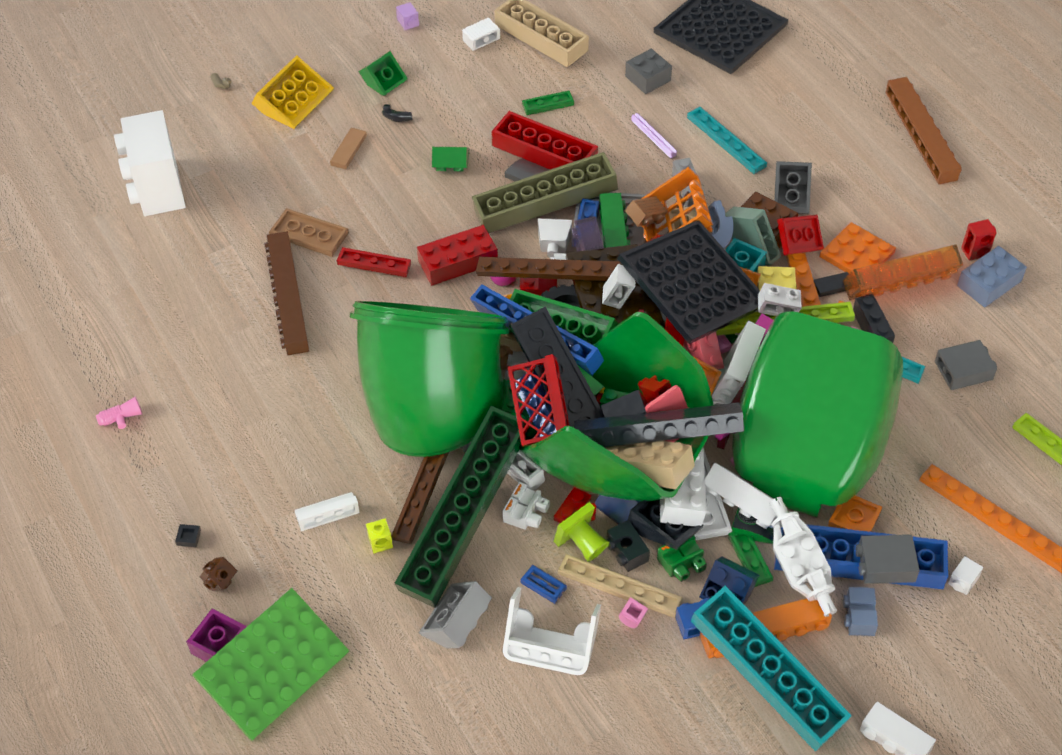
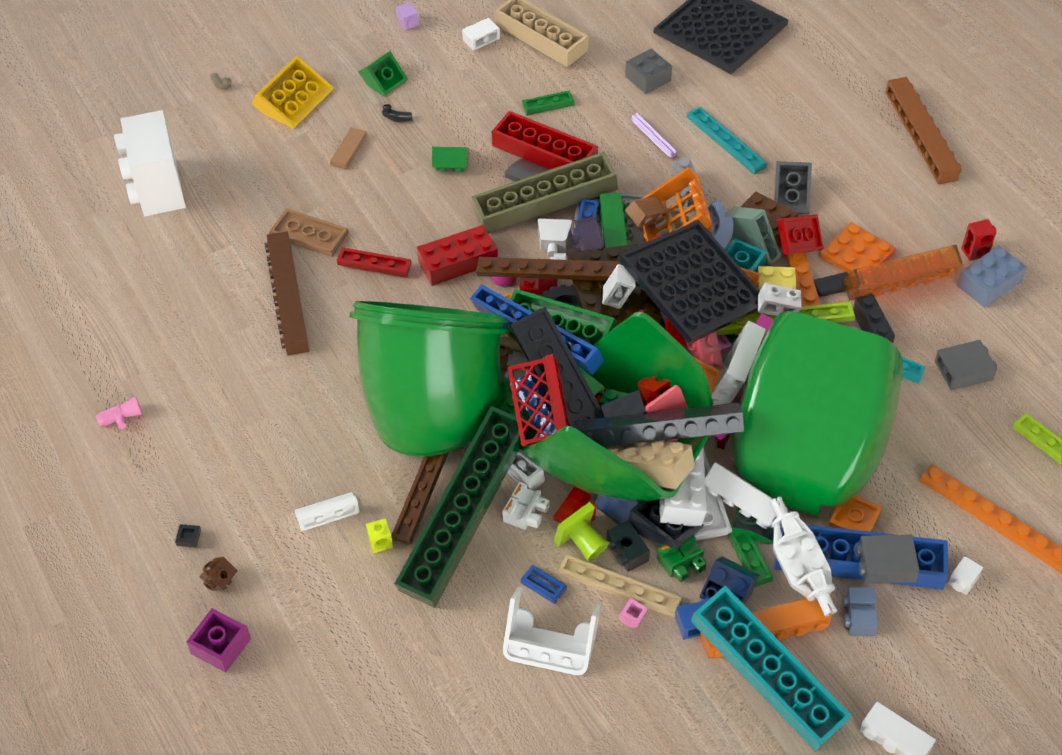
(270, 664): bright green plate -> none
(456, 614): light grey slope -> none

